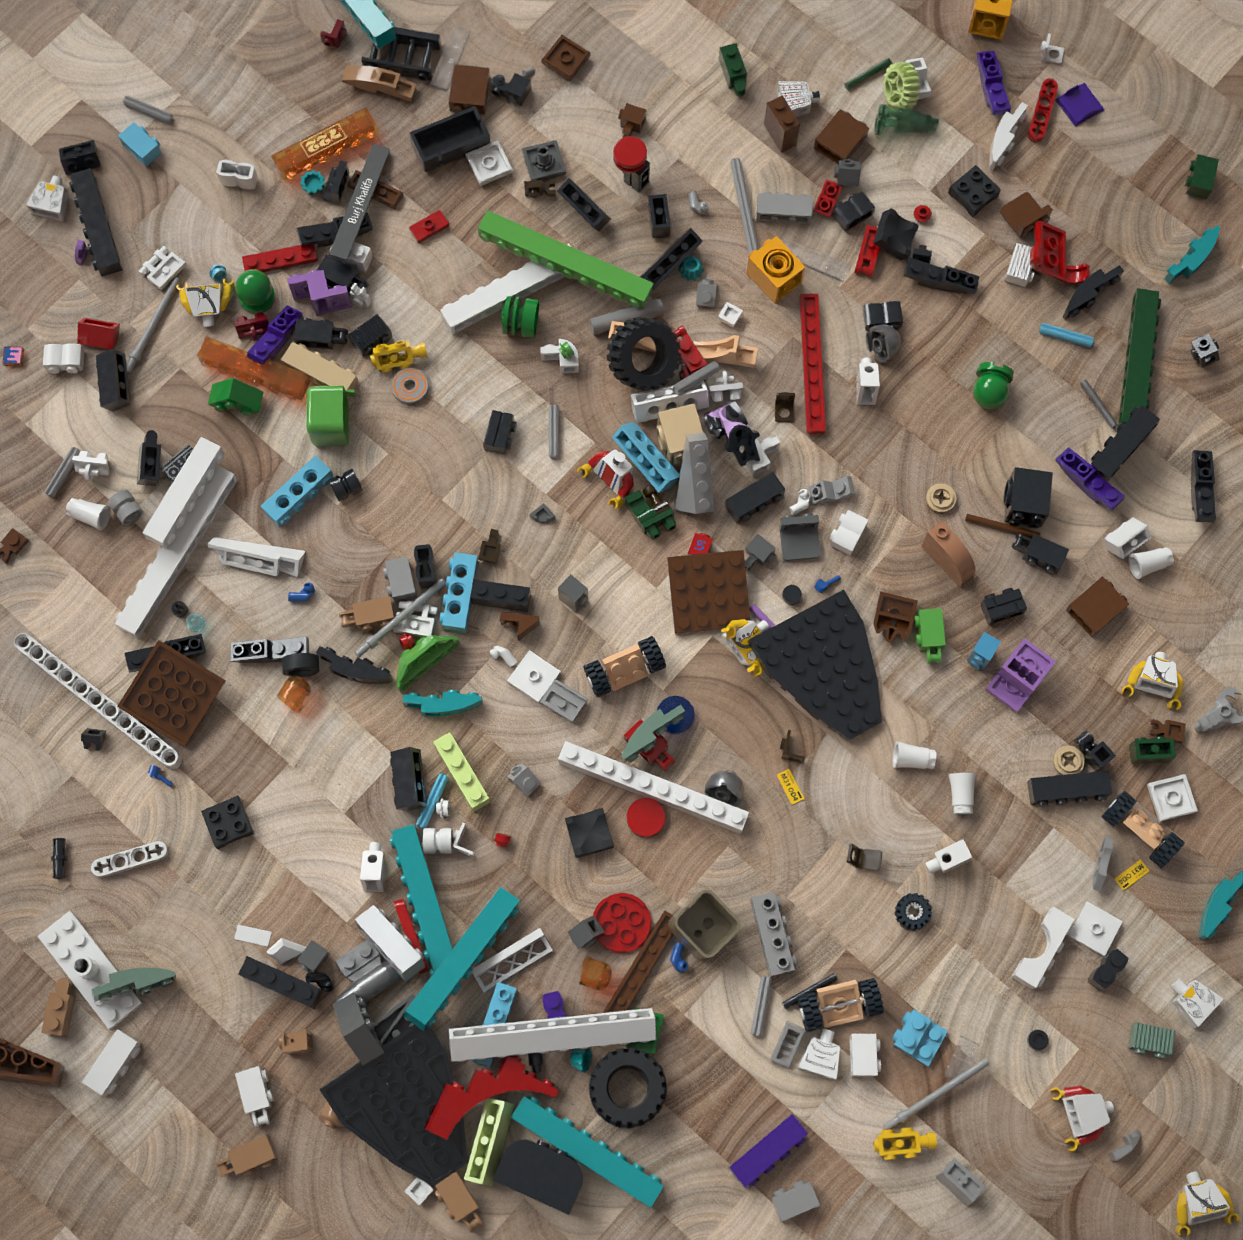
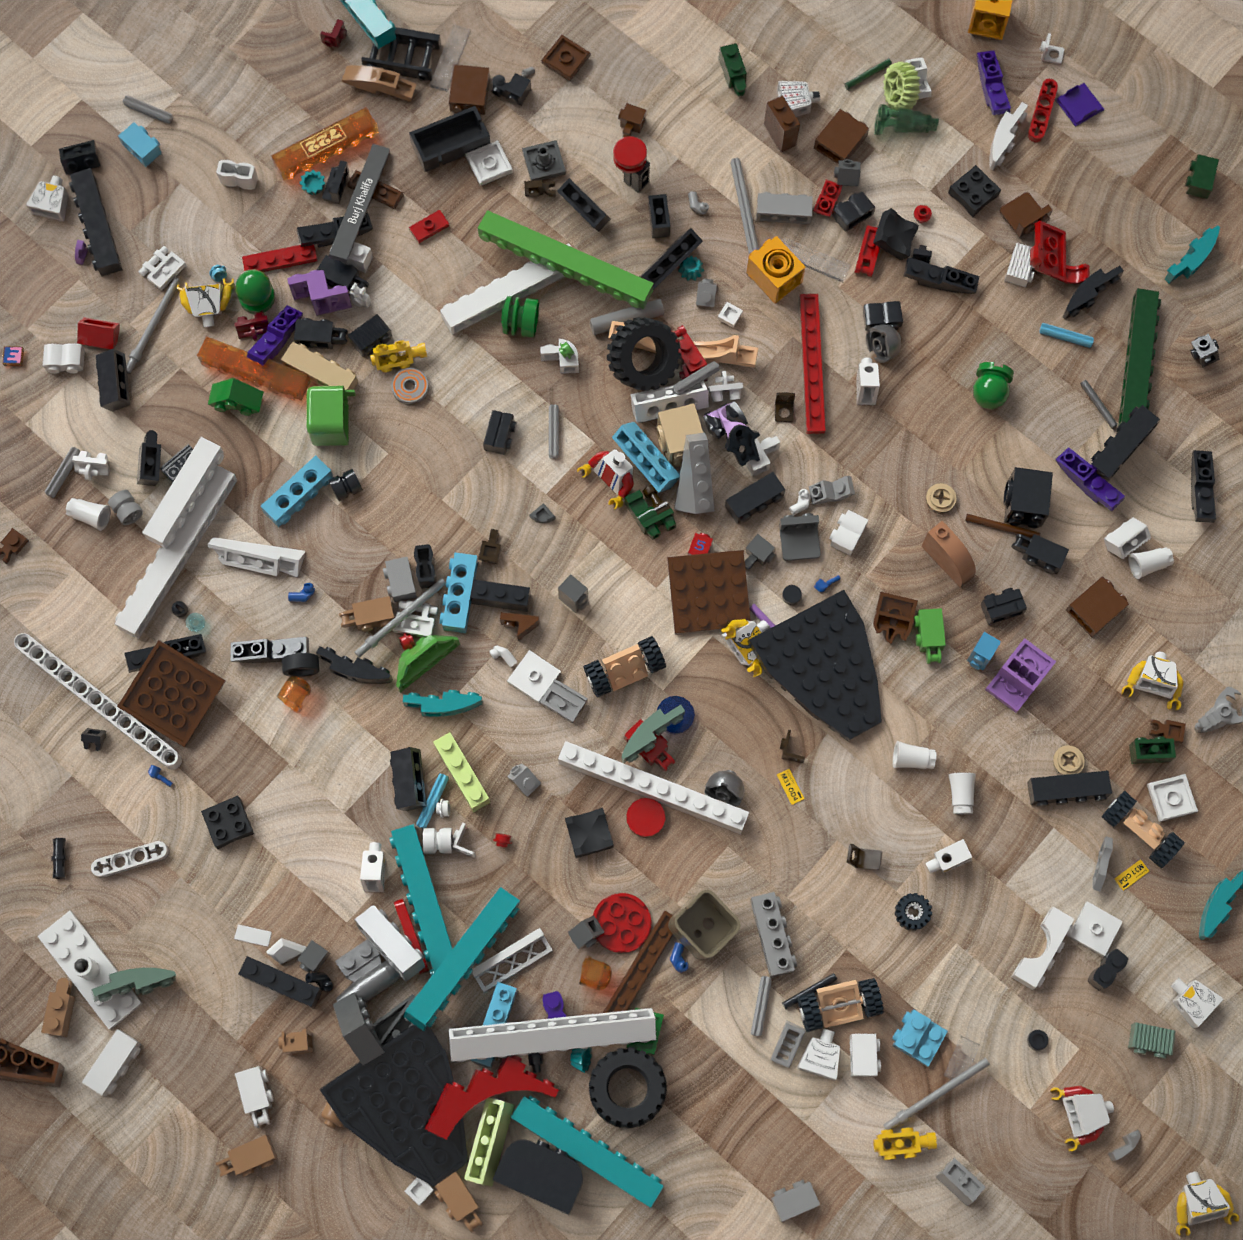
(768, 1150): dark purple brick -> none
(1096, 755): black brick -> none

